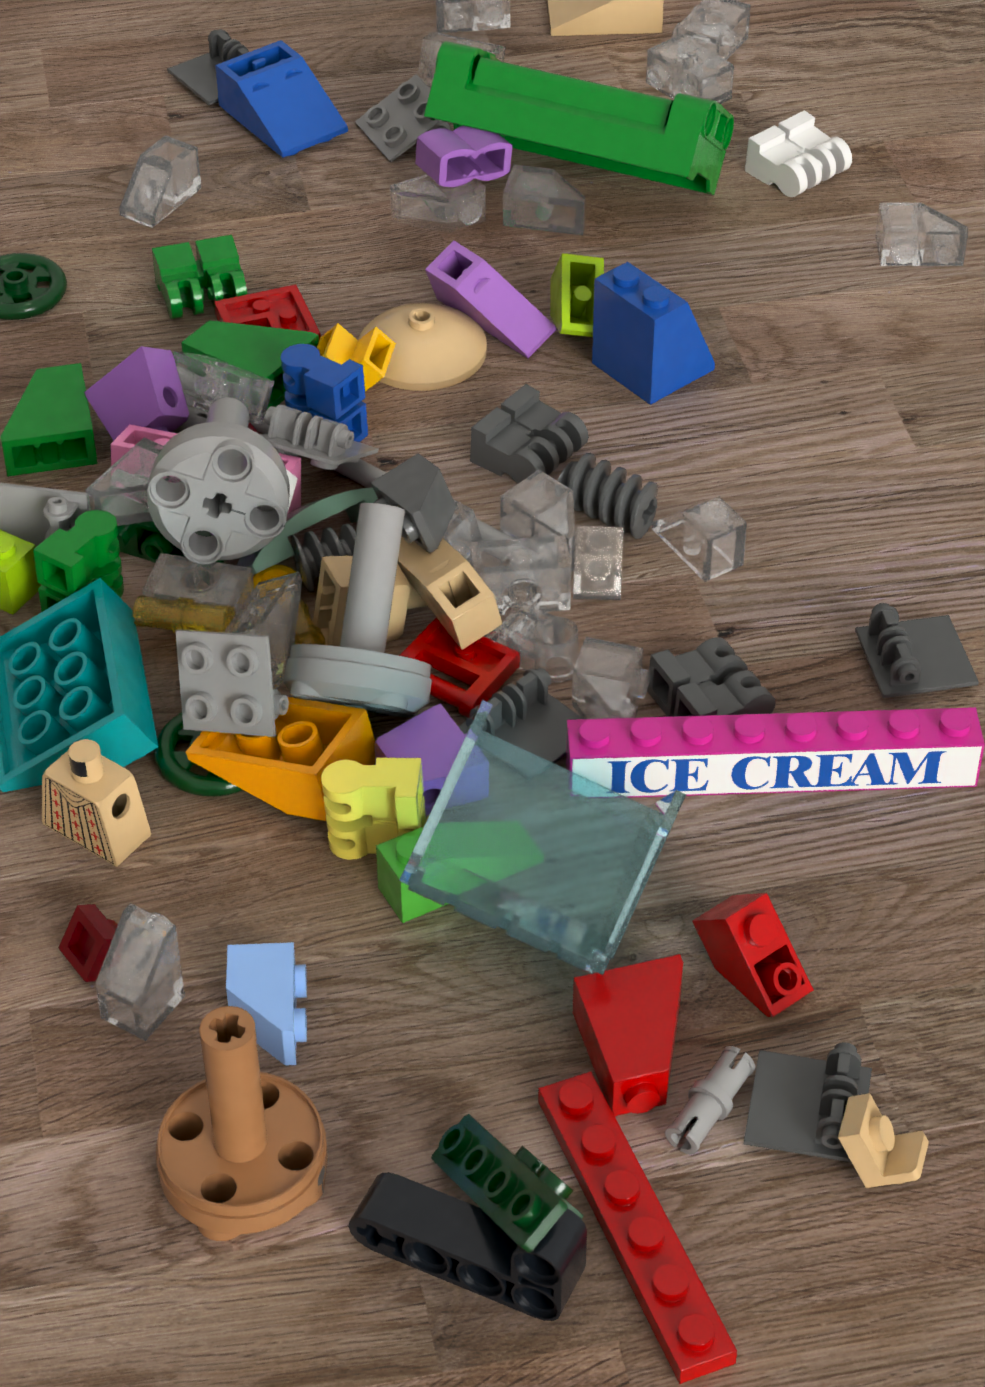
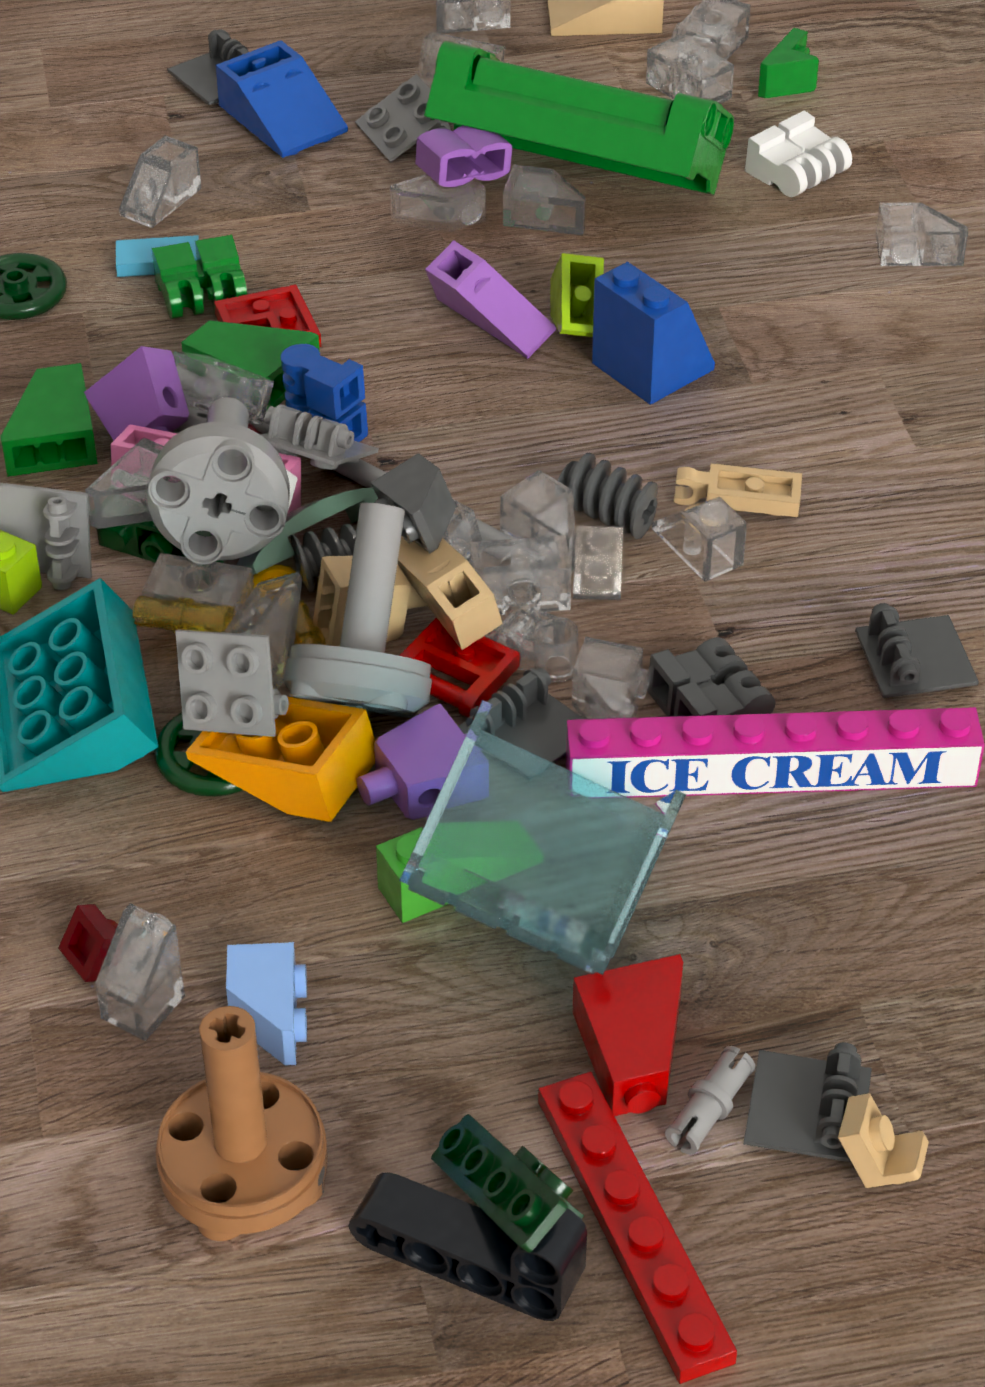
(79, 557): green legs -> none
(94, 803): tan torso -> none
(135, 255): none -> medium azure tile
(371, 351): yellow piece -> none
(371, 803): light yellow legs -> none
(432, 346): tan dish -> none
(525, 436): dark grey legs -> none
(742, 488): none -> tan plate
(754, 952): red slope -> none
(789, 67): none -> green slope

